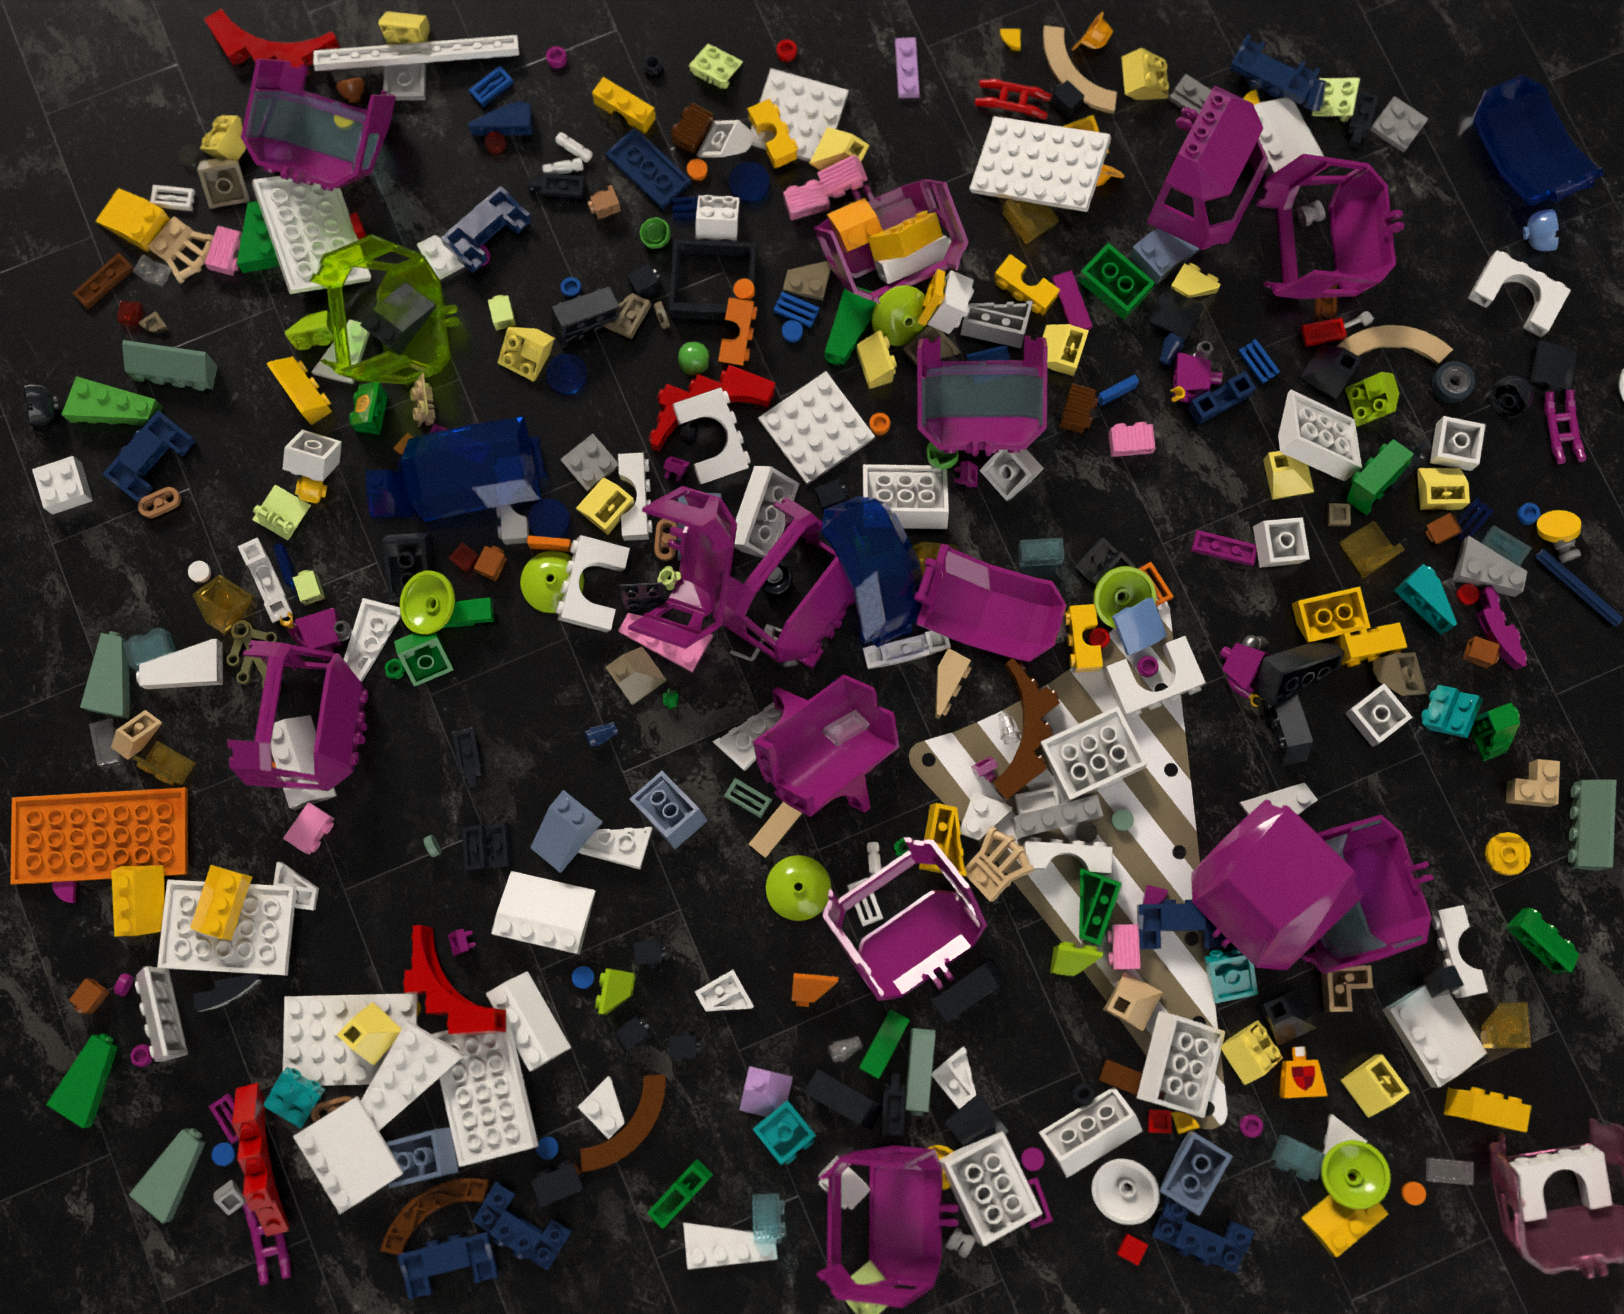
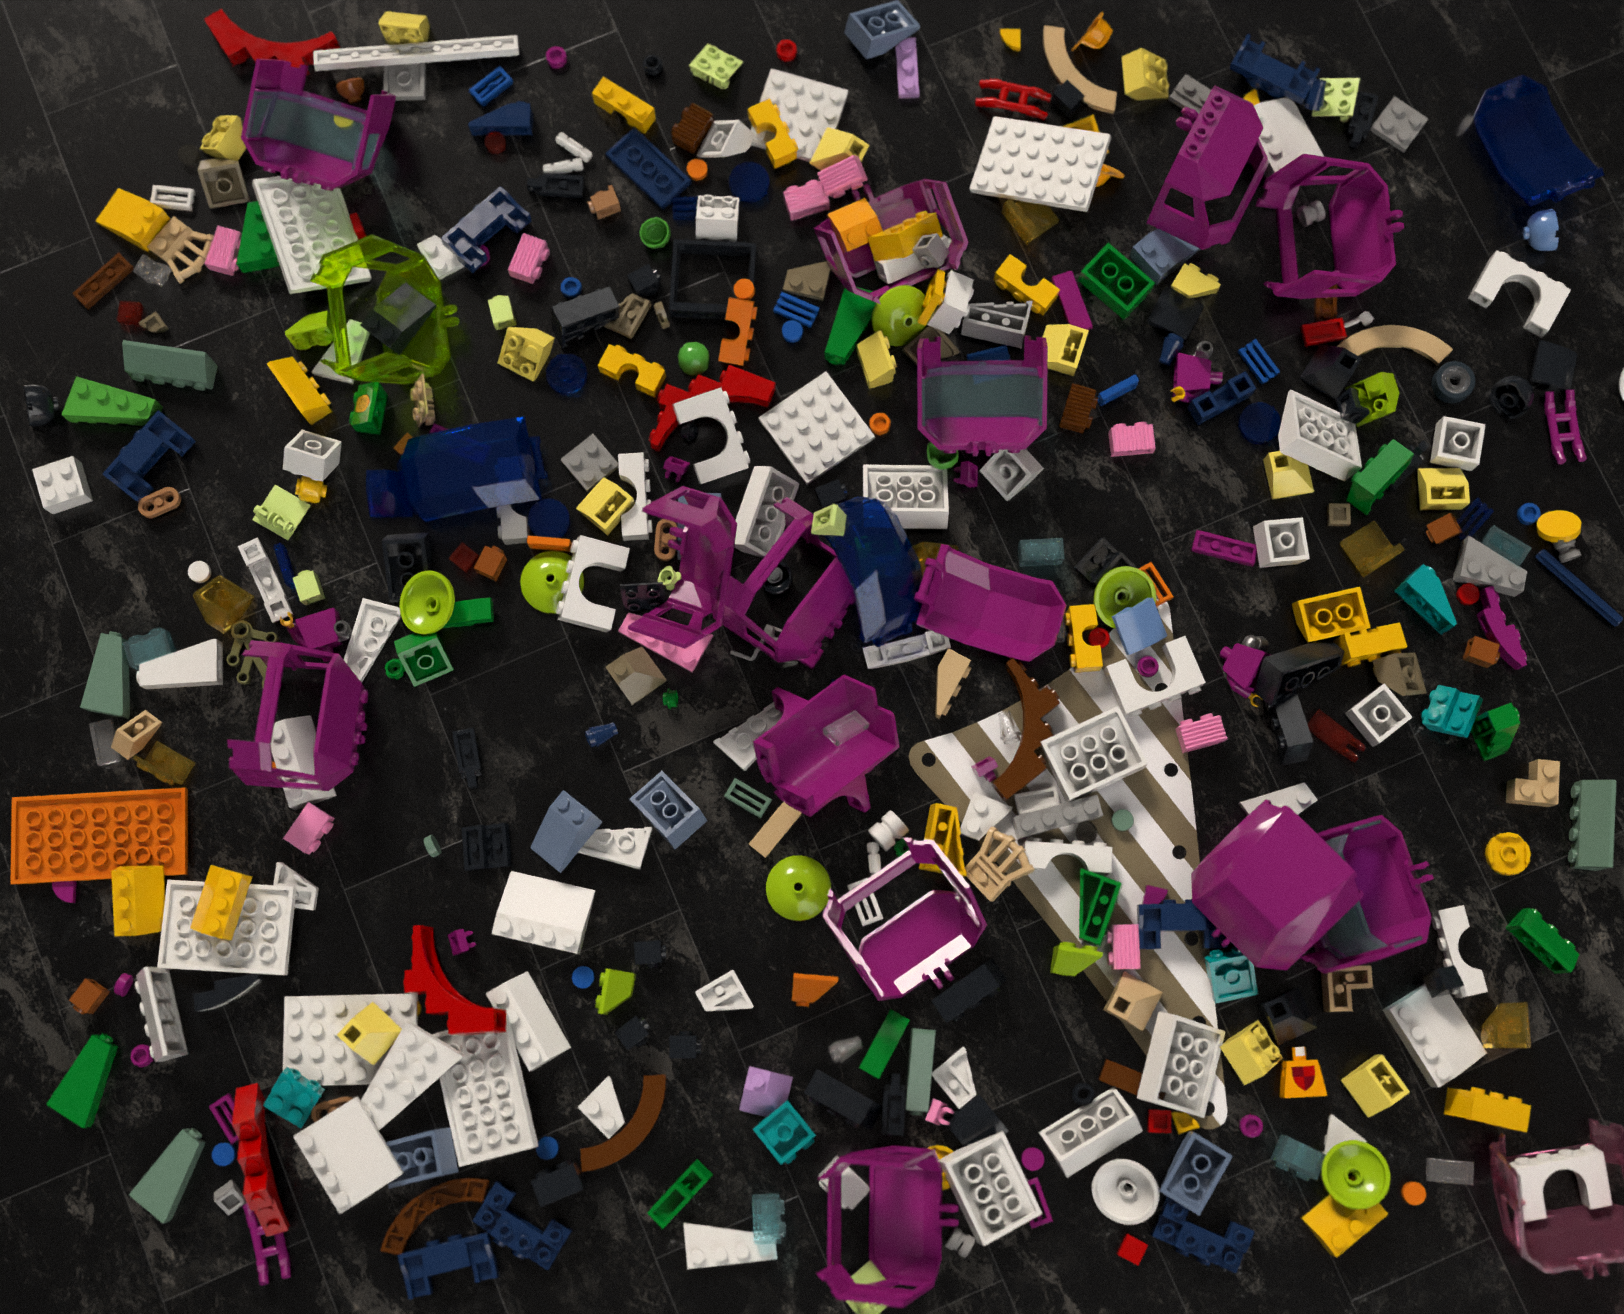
(528, 258): none -> bright pink brick
(617, 361): none -> yellow arch
(829, 521): none -> yellowish green slope
(880, 28): none -> sand blue slope
(888, 830): none -> white wheel
(931, 251): none -> light grey brick
(937, 1111): none -> bright pink tile
(1201, 733): none -> bright pink brick
(1259, 423): none -> clear blue tile
(1334, 735): none -> clear red hinge
(1350, 407): none -> black bracket

